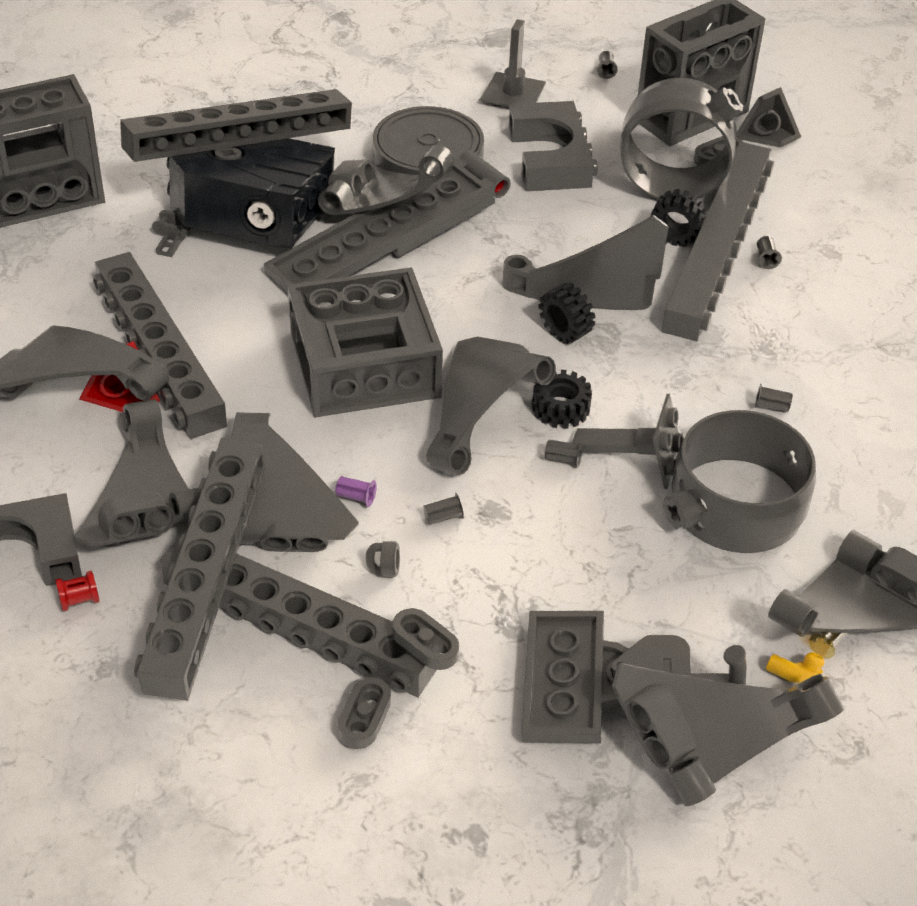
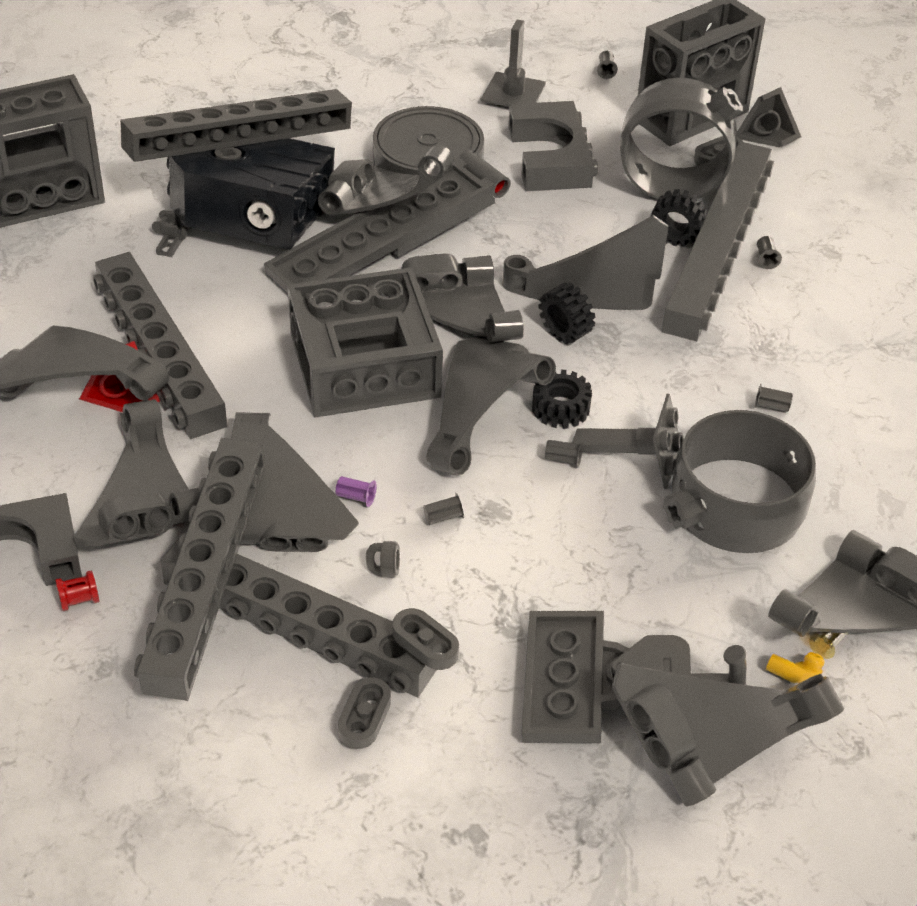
(464, 295): none -> dark grey panel

